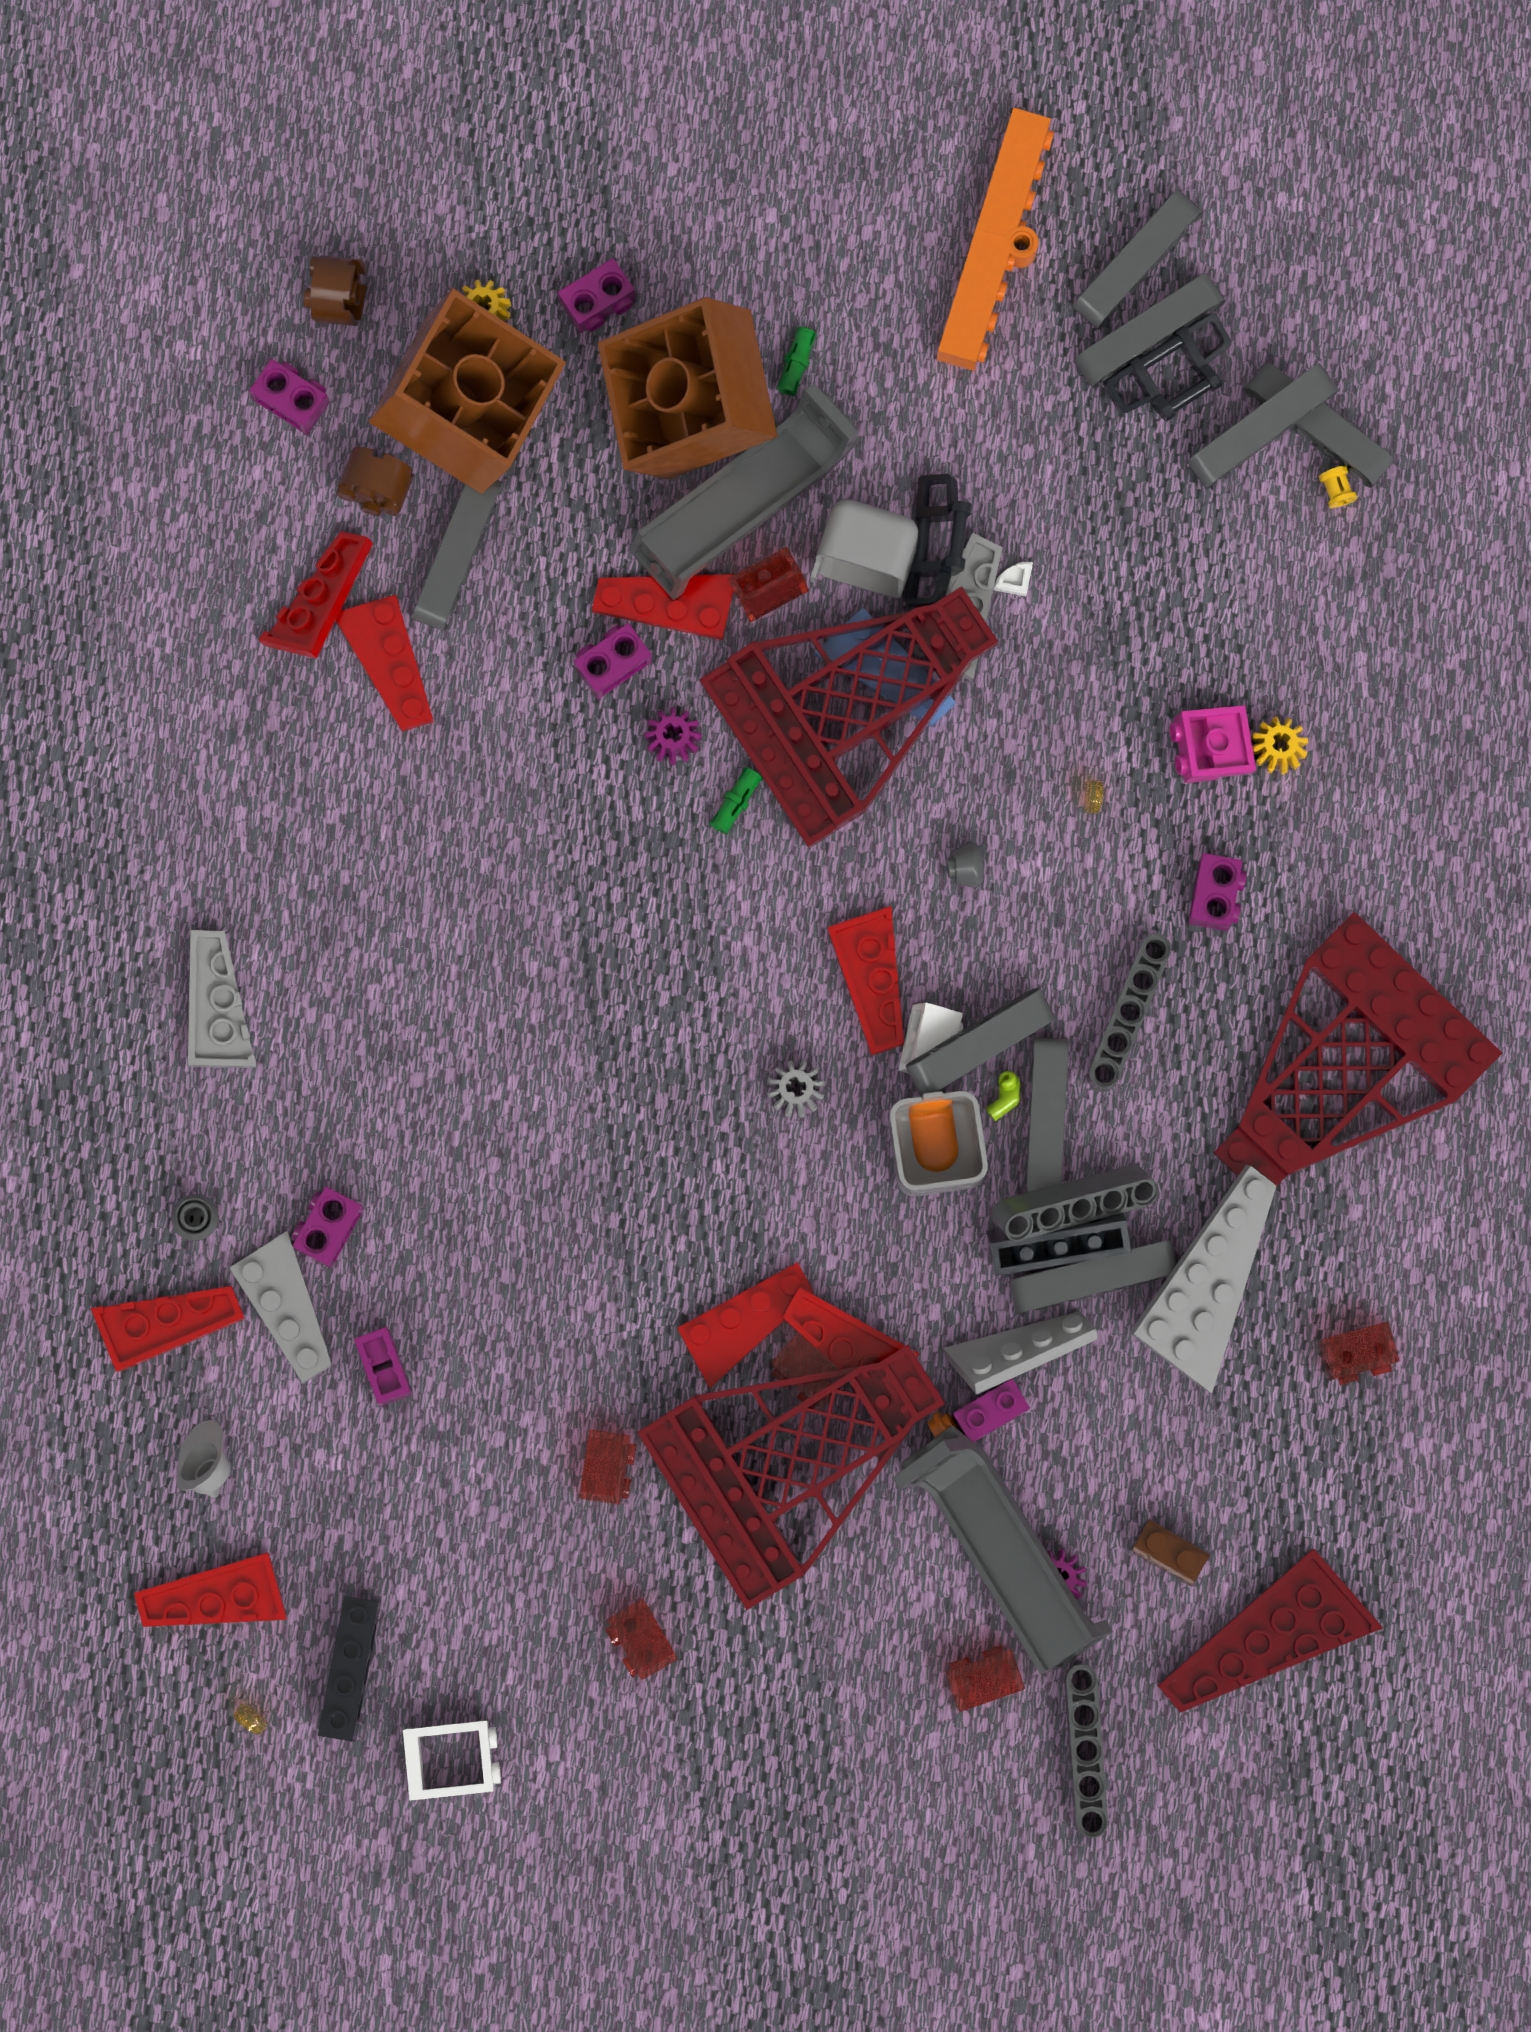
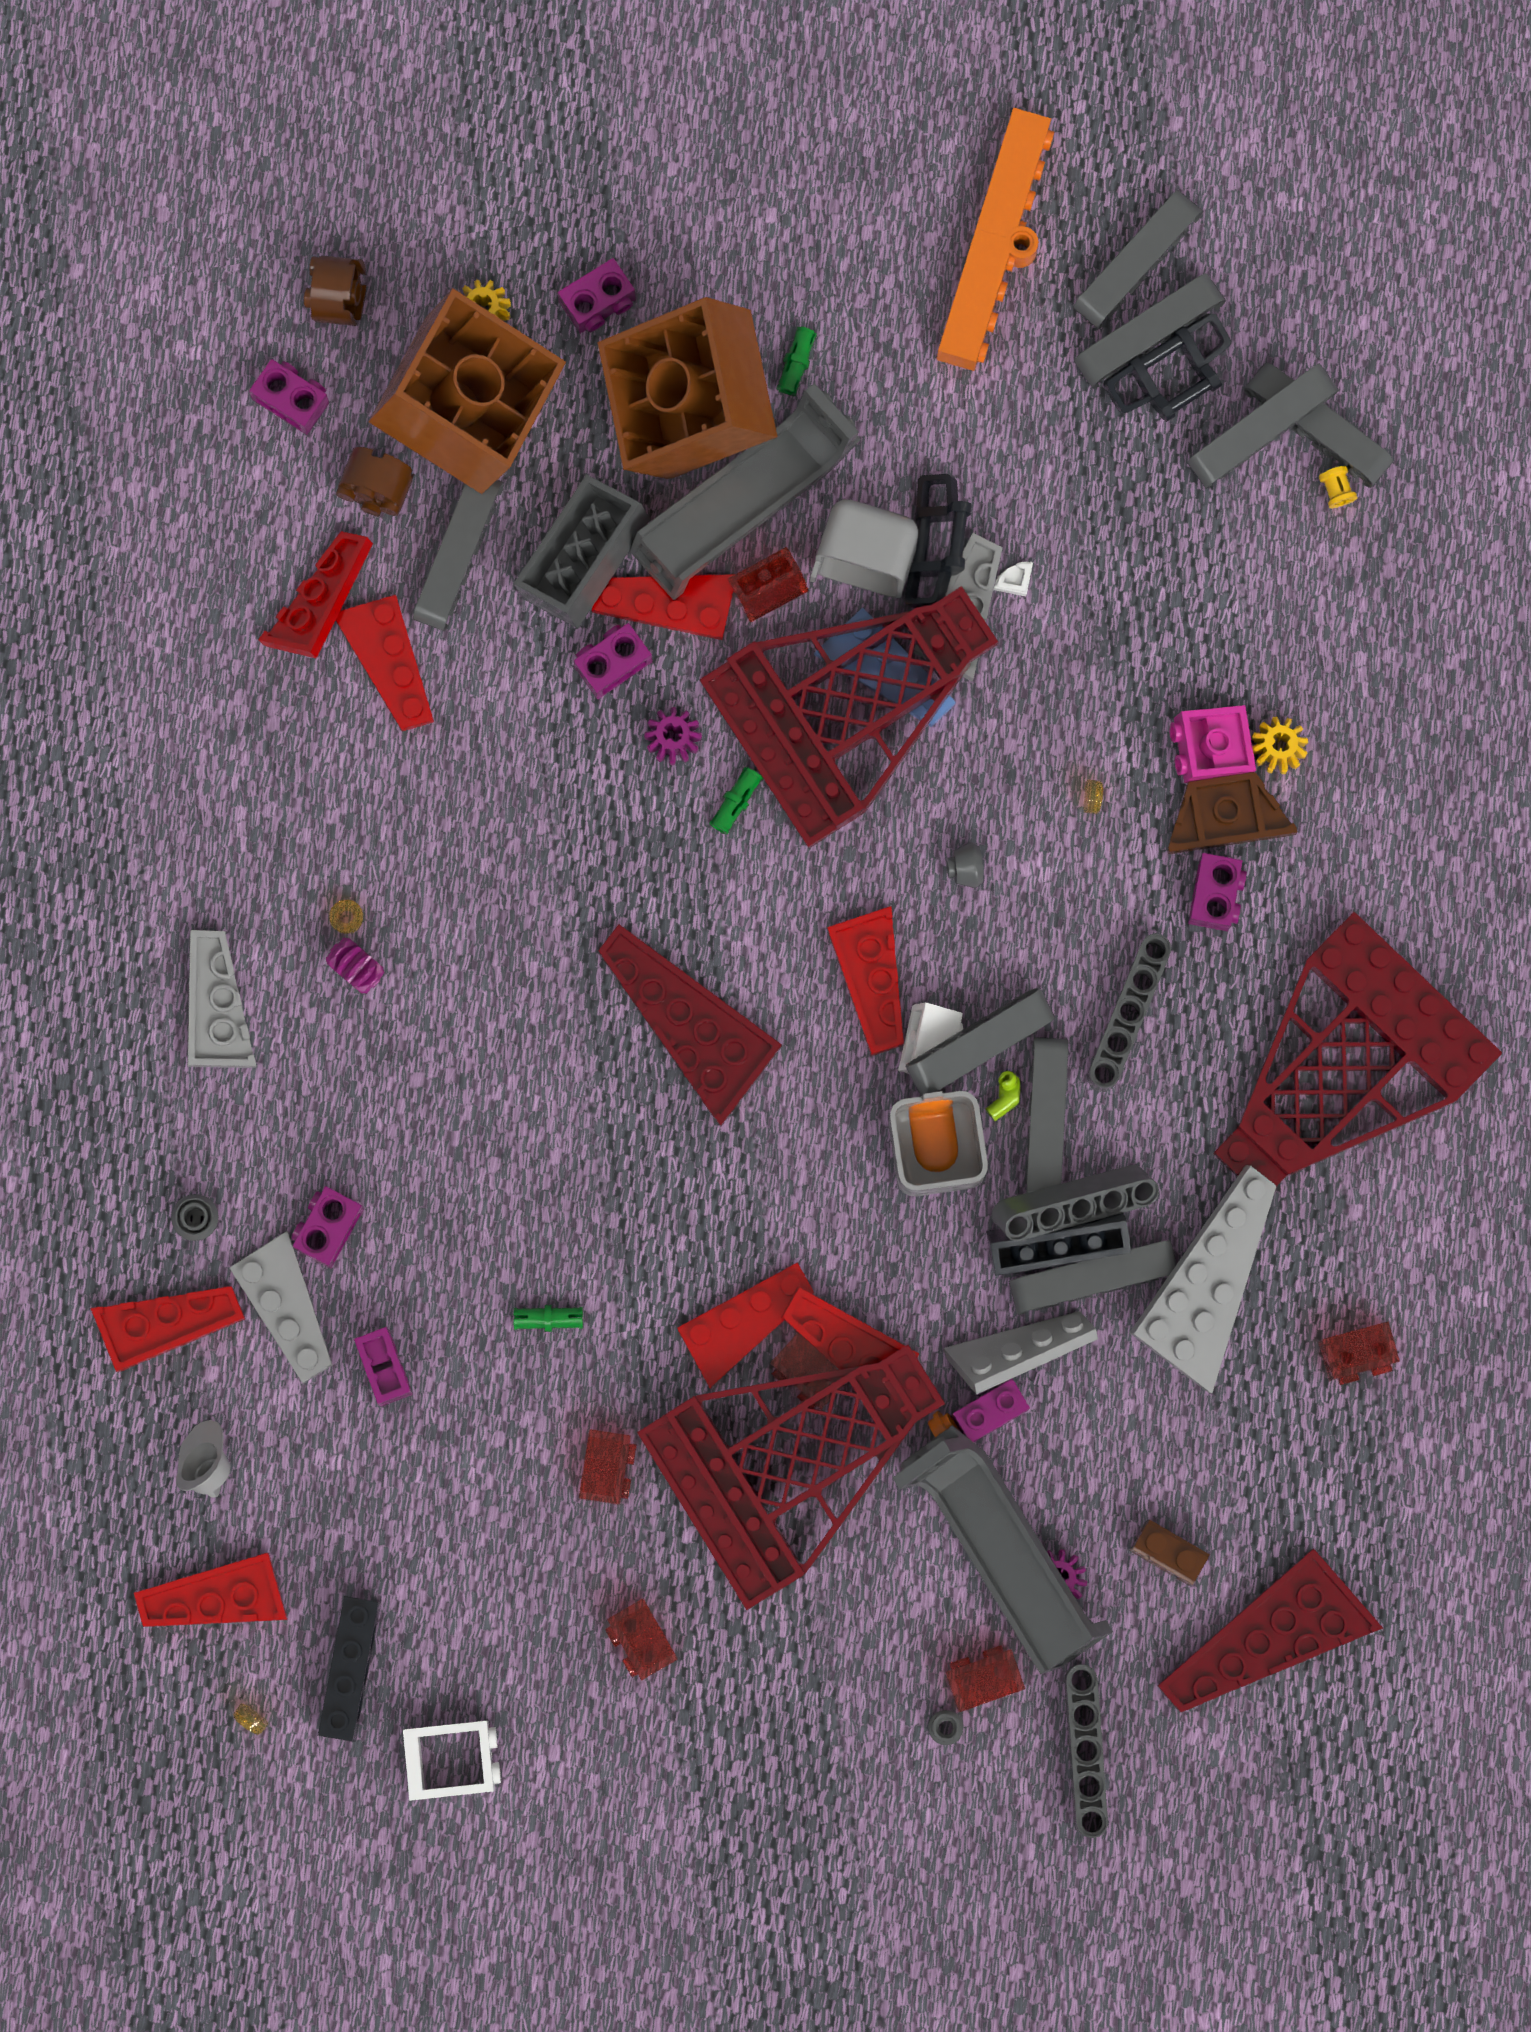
(340, 907): none -> clear yellow plate
(354, 965): none -> magenta gear
(548, 1318): none -> green pin
(581, 551): none -> dark grey brick
(705, 1036): none -> dark red wing
(789, 1098): light grey gear -> none
(954, 1719): none -> dark grey plate
(1227, 813): none -> reddish brown wing

